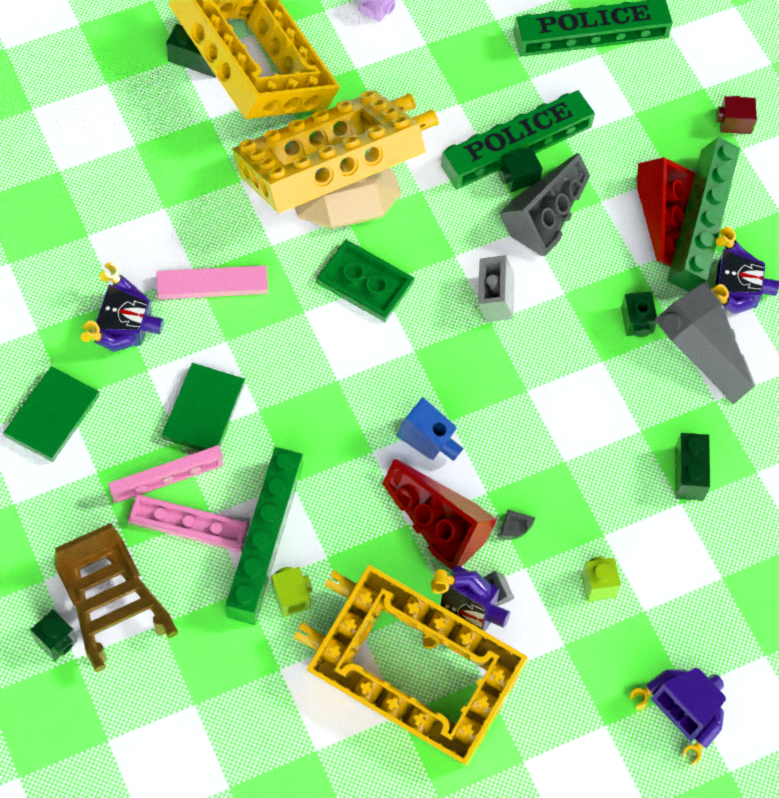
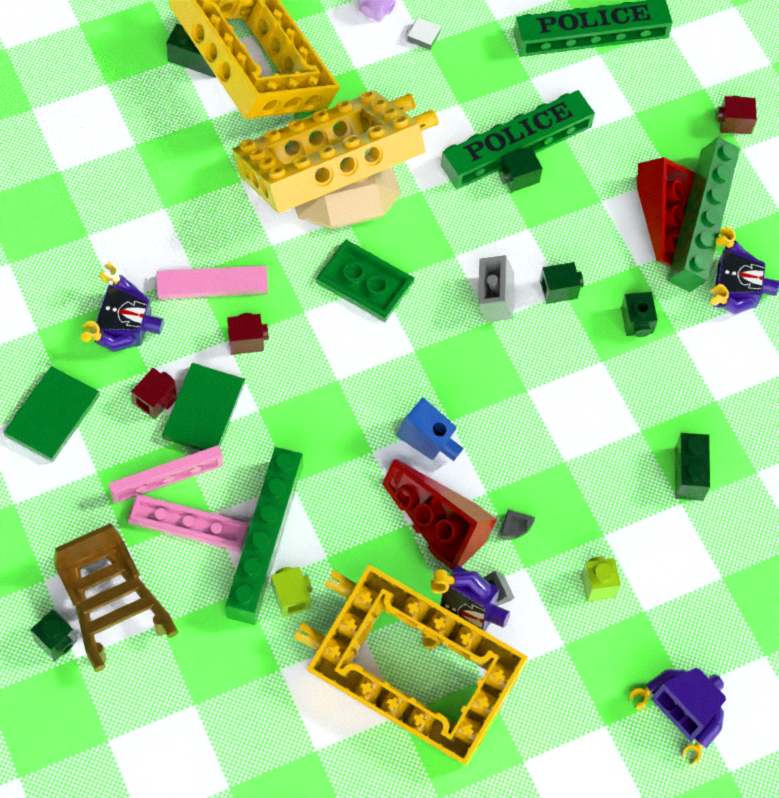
(154, 393): none -> dark red brick
(246, 333): none -> dark red brick
(424, 33): none -> white tile
(544, 207): dark grey wedge -> none
(561, 282): none -> dark green brick
(704, 335): dark grey wedge -> none

